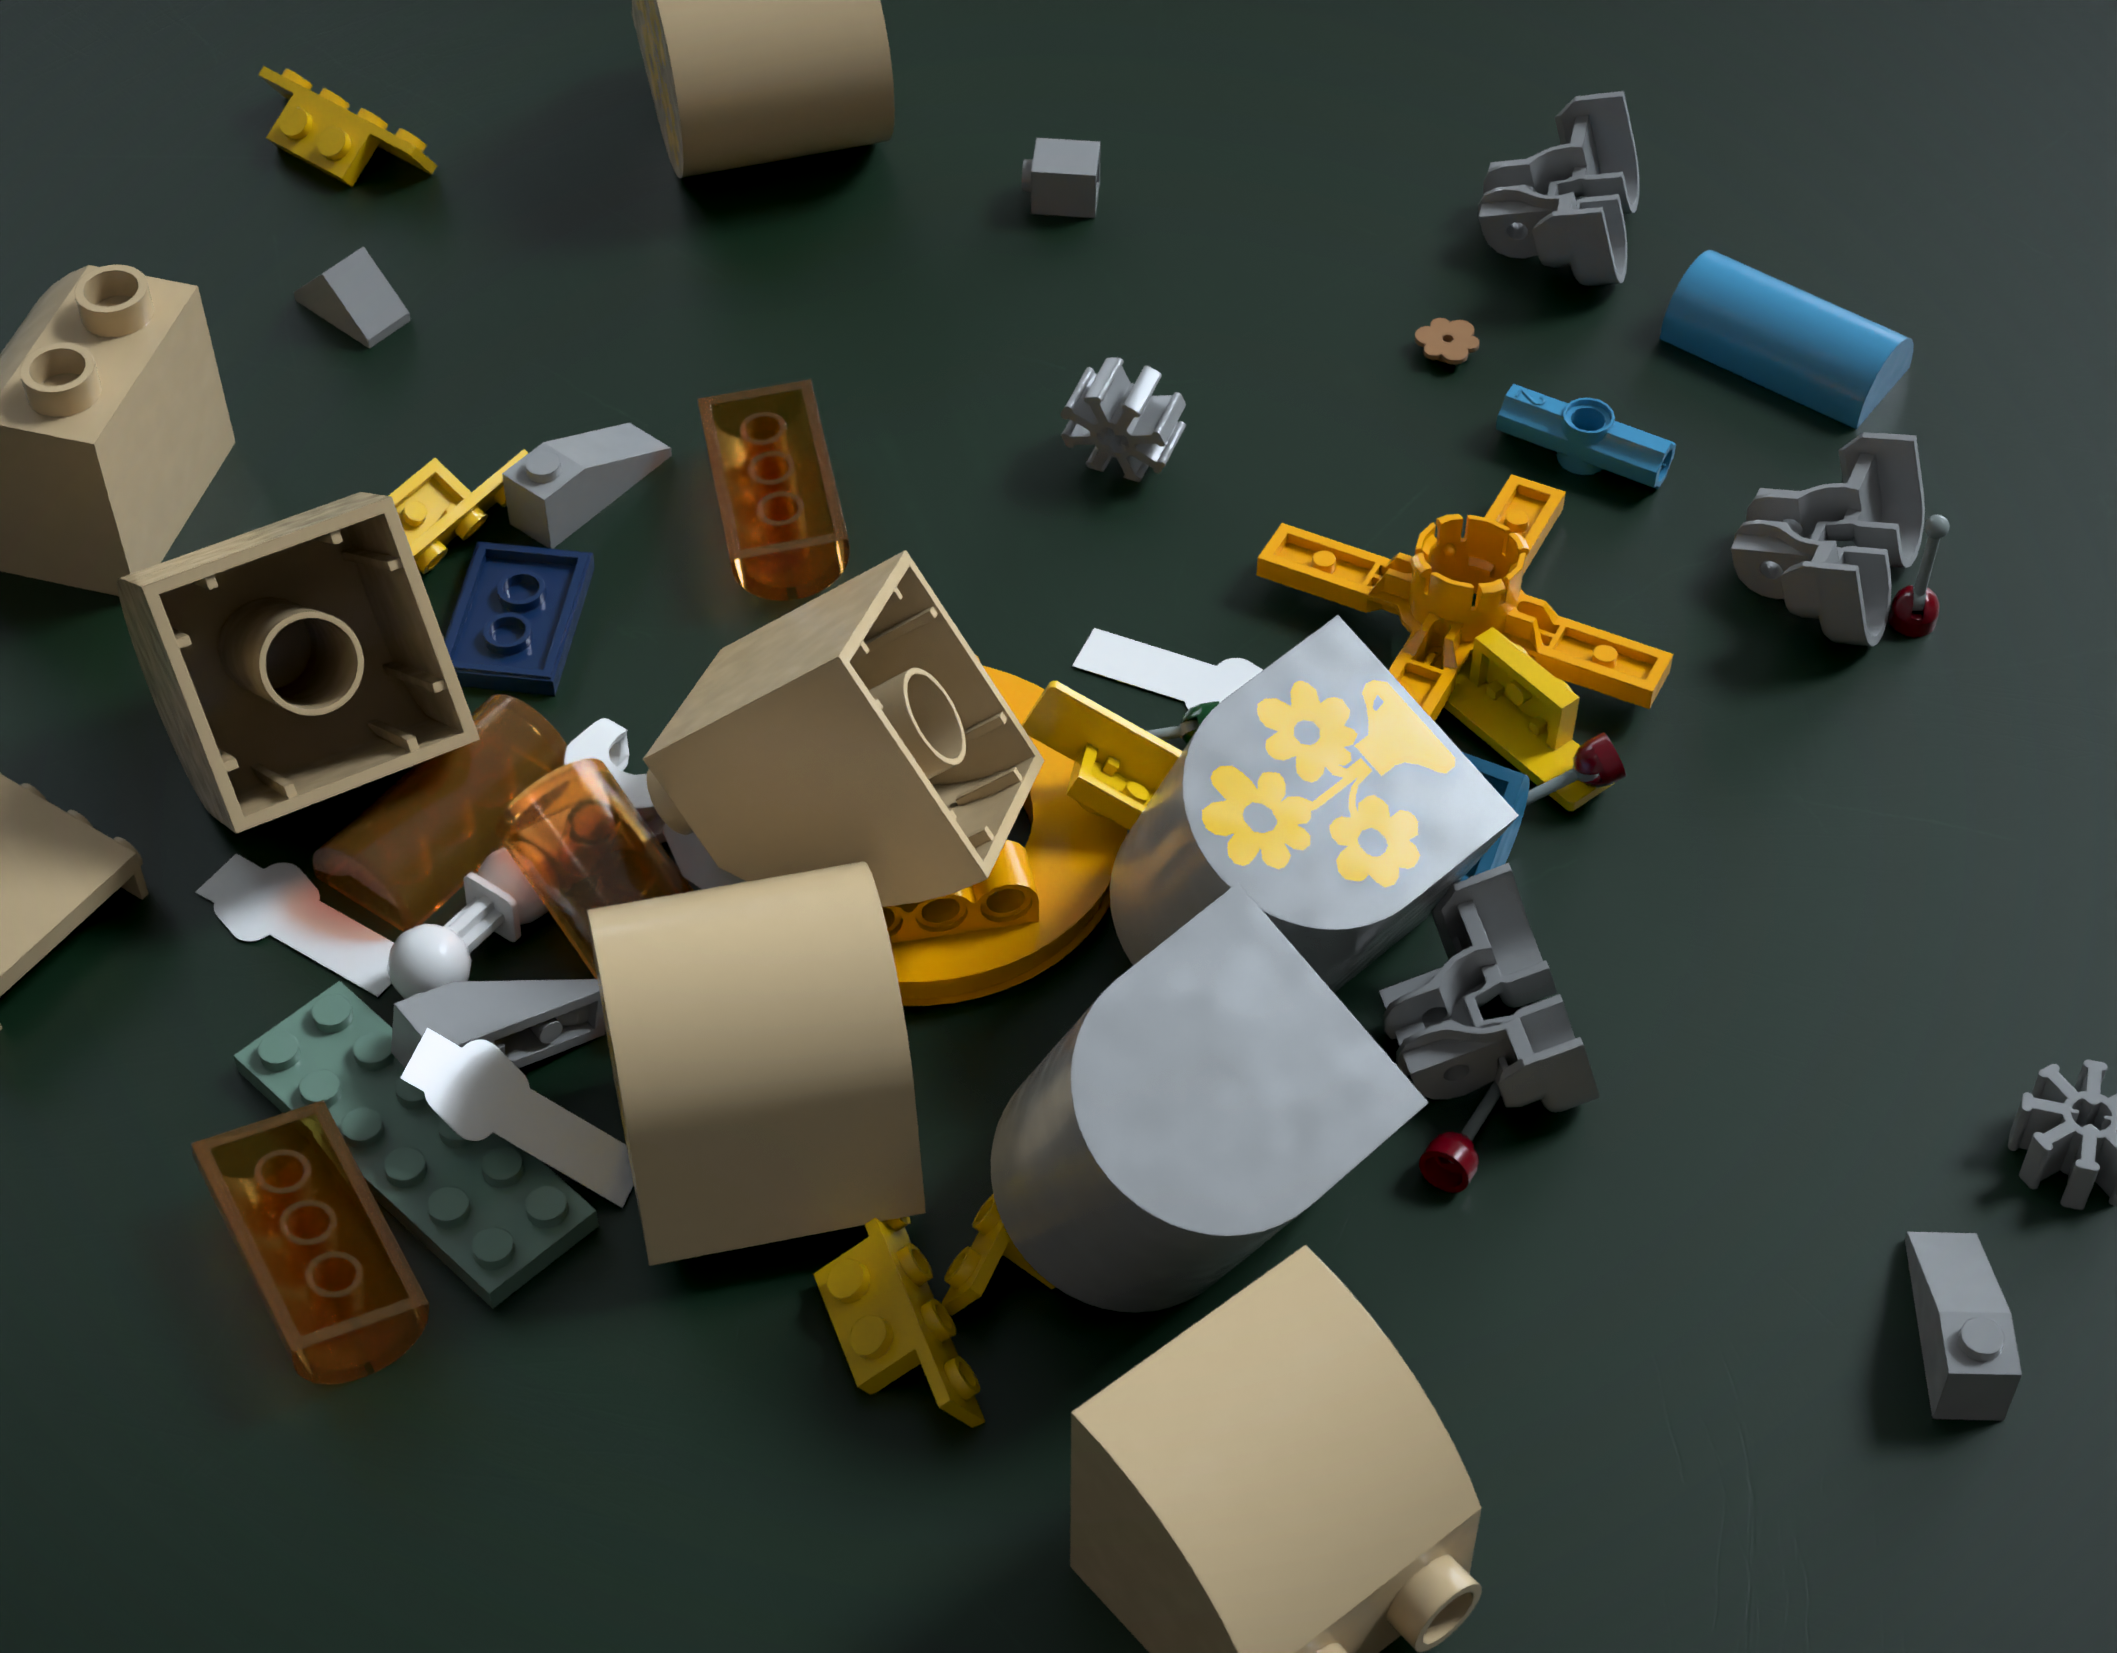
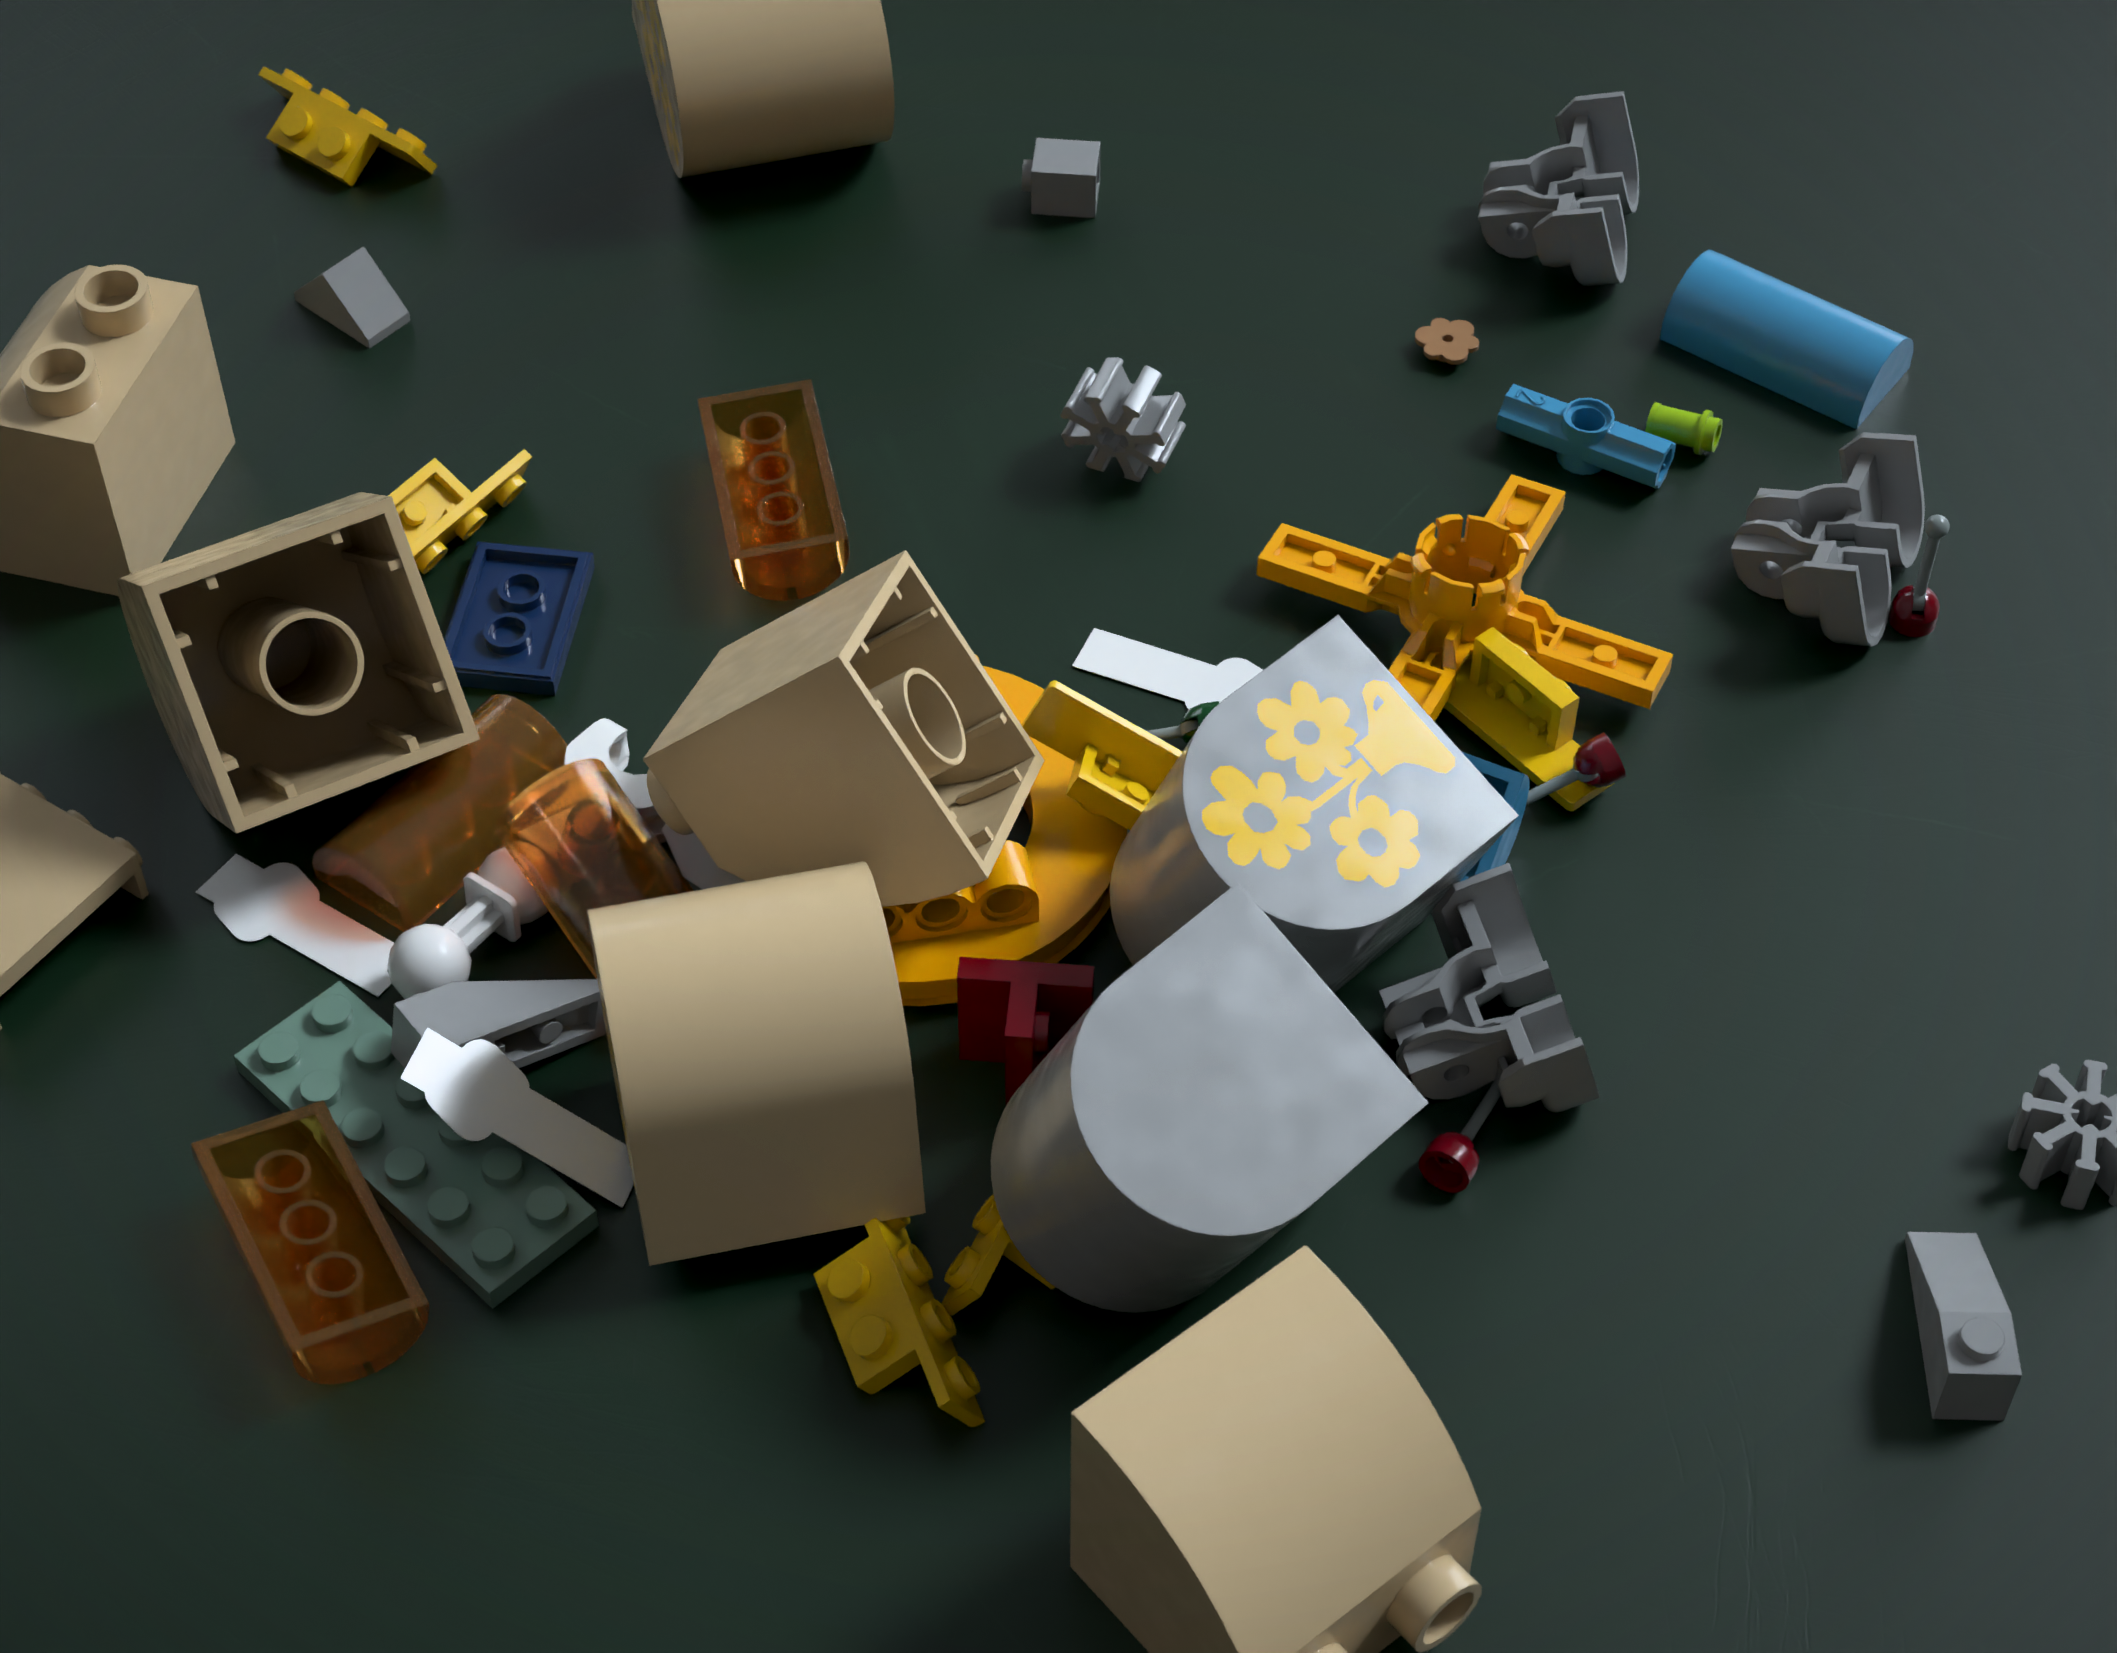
(576, 478): light grey slope -> none
(1018, 1011): none -> dark red bracket
(1685, 427): none -> lime pin

